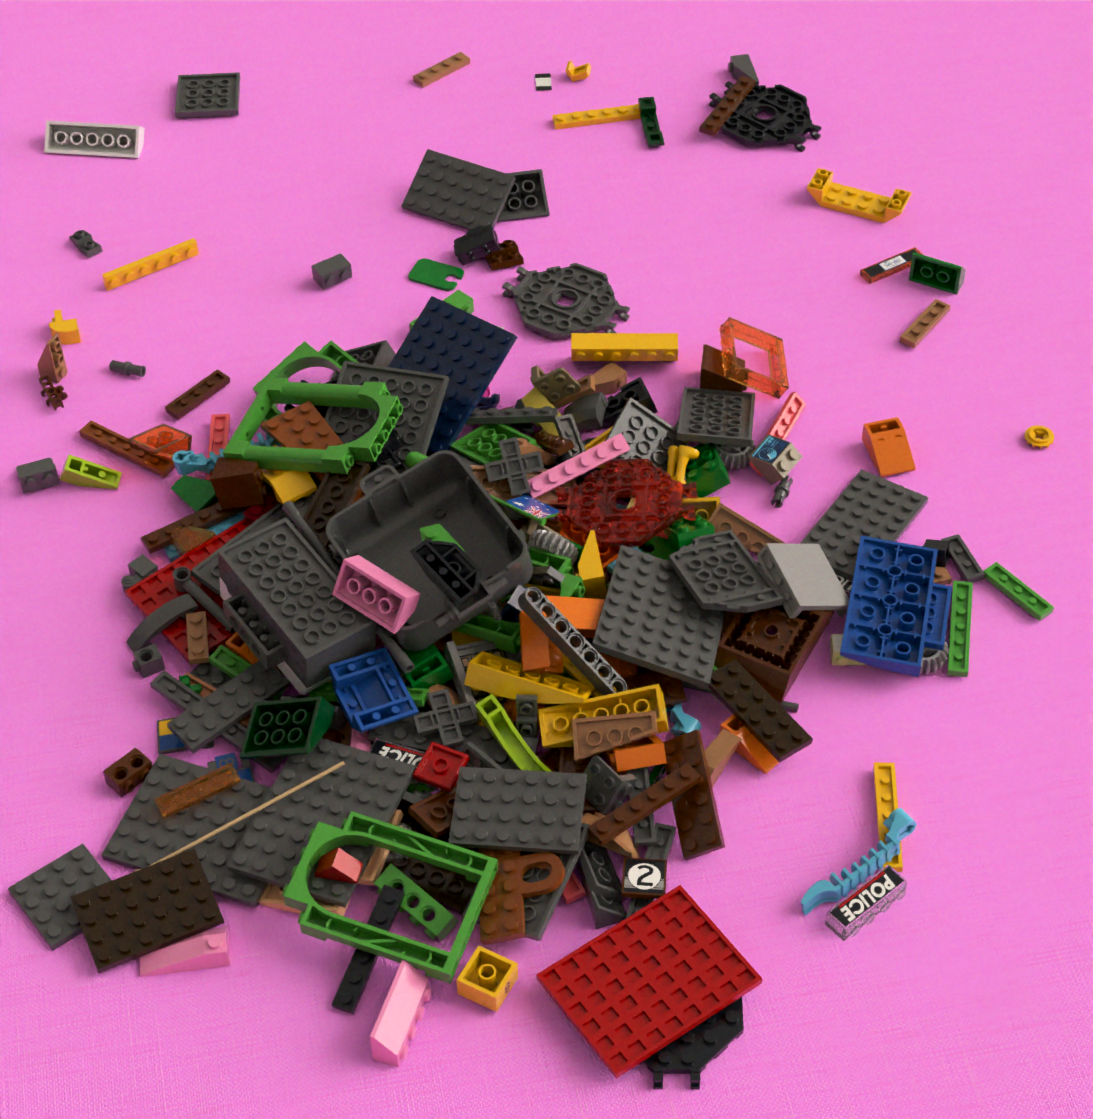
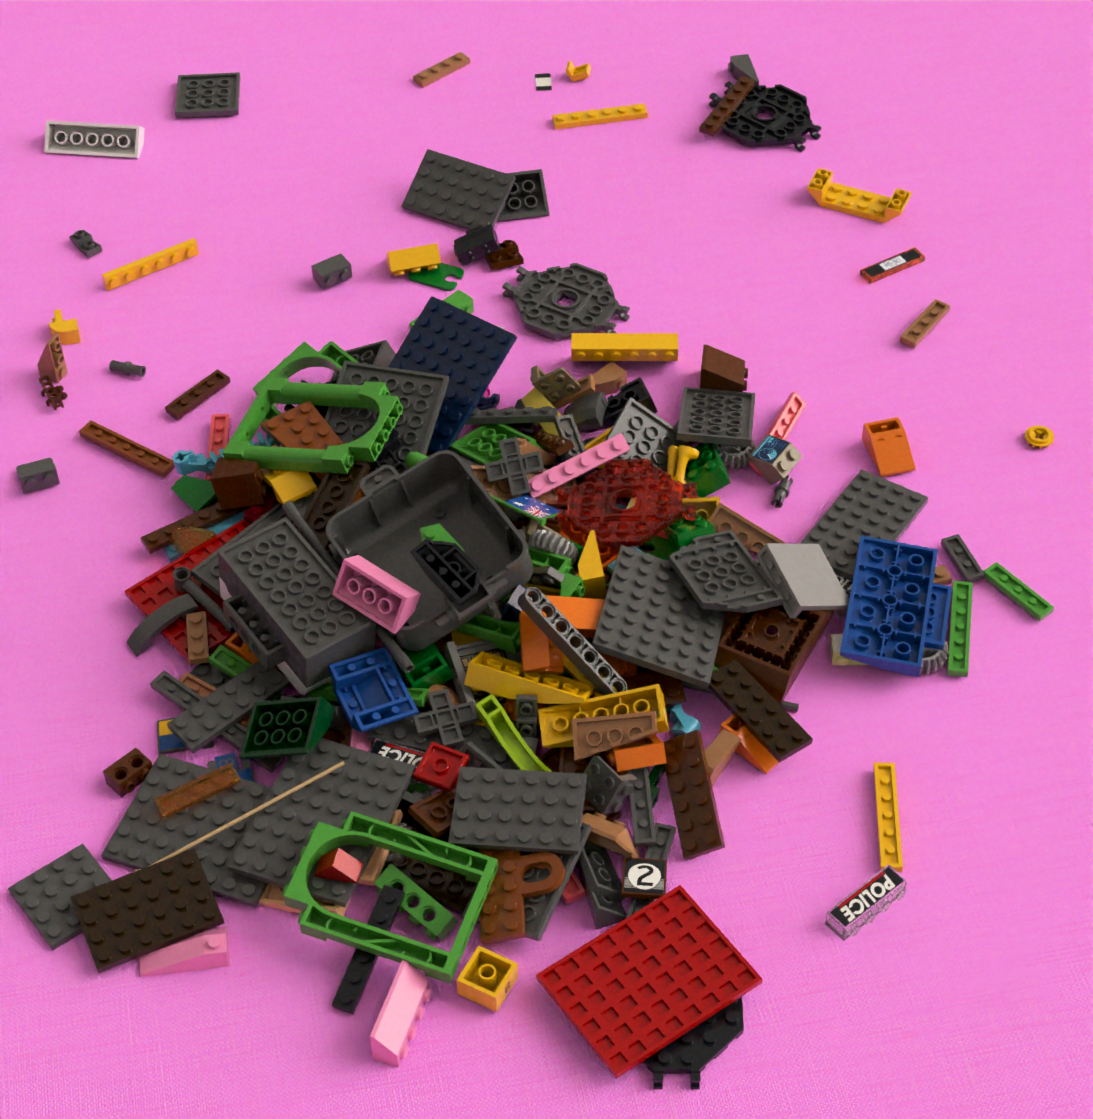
(89, 474): lime slope -> none
(139, 570): dark grey brick -> none
(148, 661): dark grey brick -> none
(163, 440): clear orange slope -> none
(186, 680): green piece -> none
(413, 259): none -> yellow slope
(644, 804): reddish brown plate -> none
(650, 122): dark green slope -> none
(773, 386): clear orange window -> none
(899, 827): medium azure piece -> none
(936, 273): green slope -> none
(943, 551): black brick -> none

